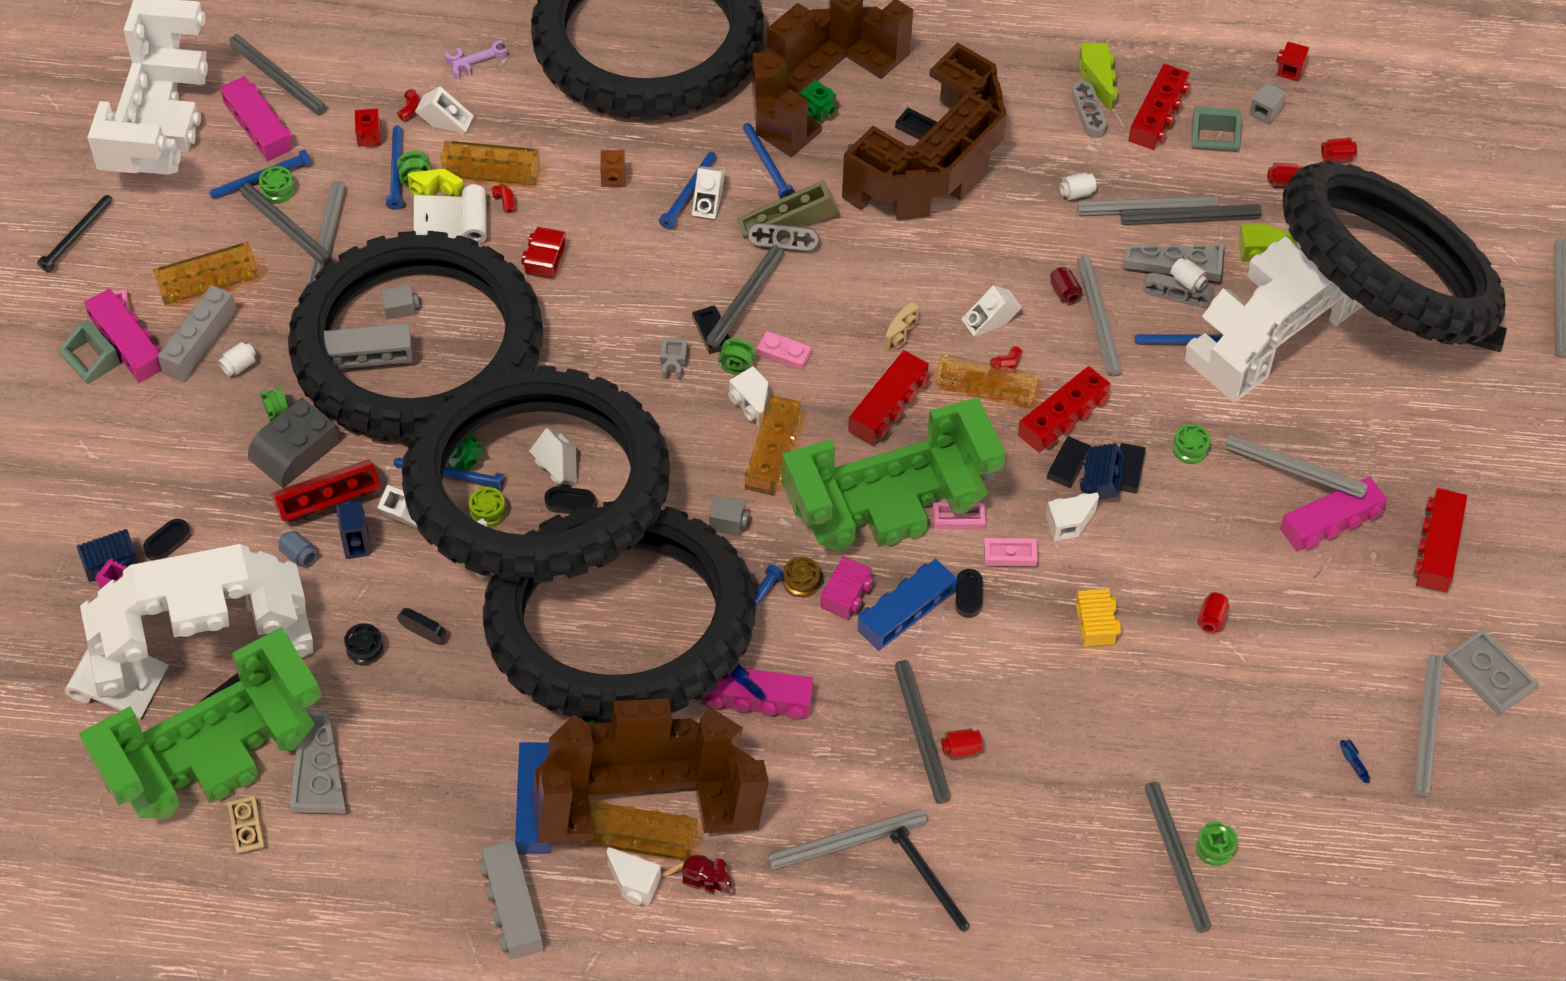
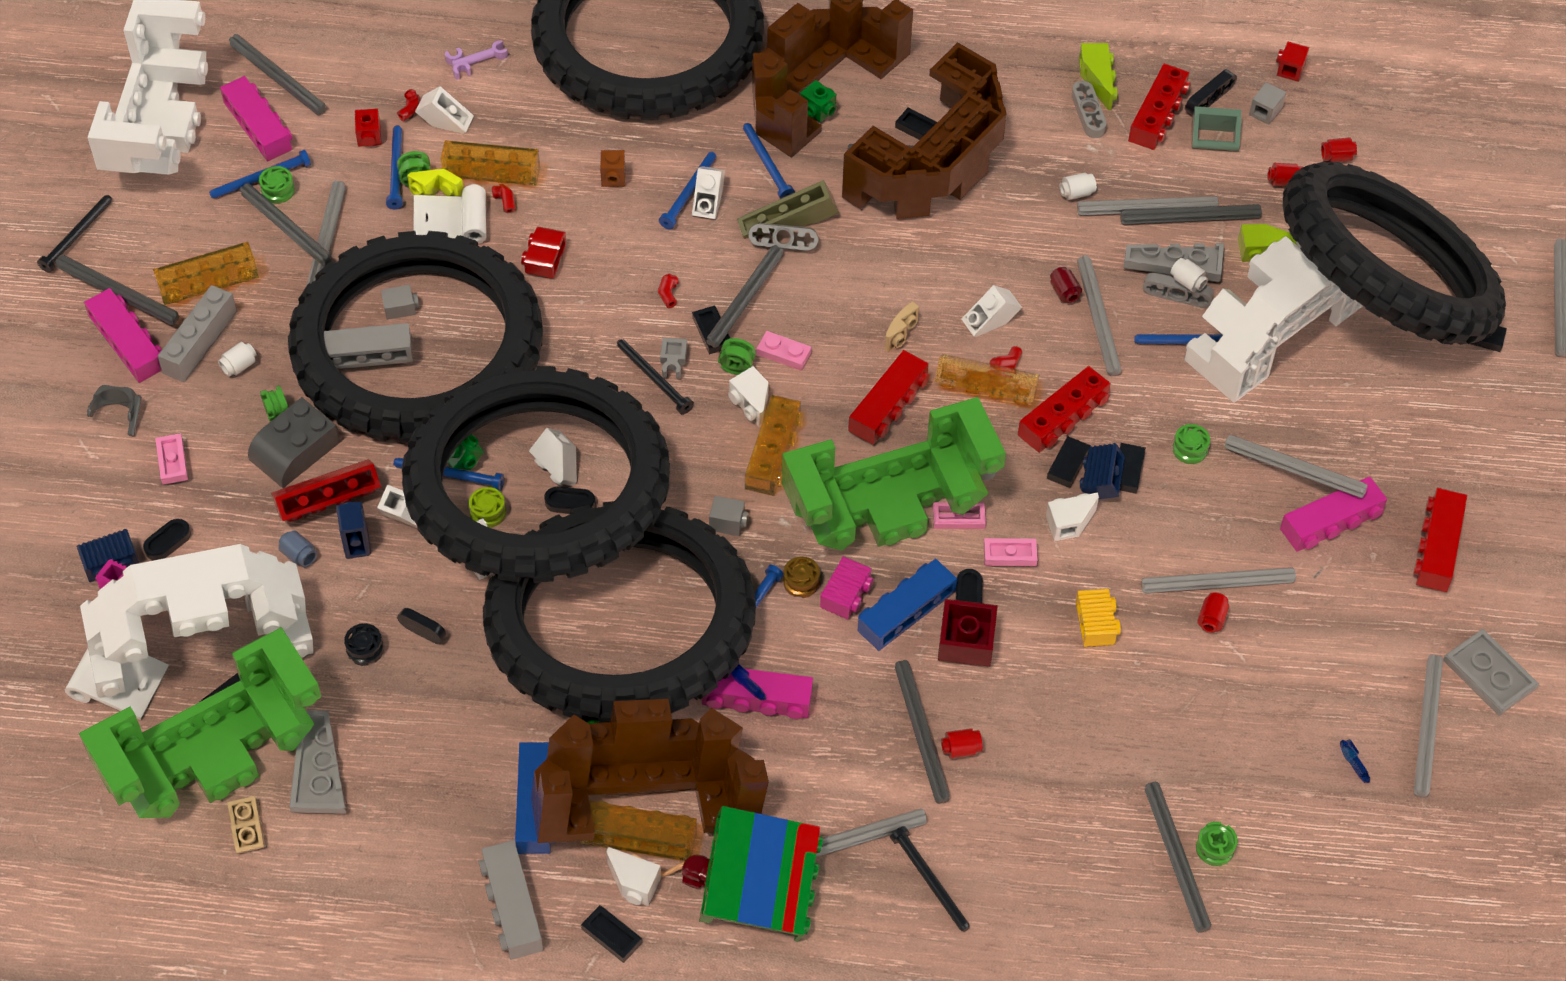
(89, 334): sand green tile -> none
(117, 395): none -> dark grey helmet
(129, 295): none -> dark grey axle
(171, 459): none -> bright pink plate
(611, 933): none -> black tile
(667, 283): none -> red arm
(683, 404): none -> black bar
(761, 872): none -> panel
(967, 632): none -> dark red brick
(1211, 91): none -> black beam
(1218, 580): none -> light grey axle

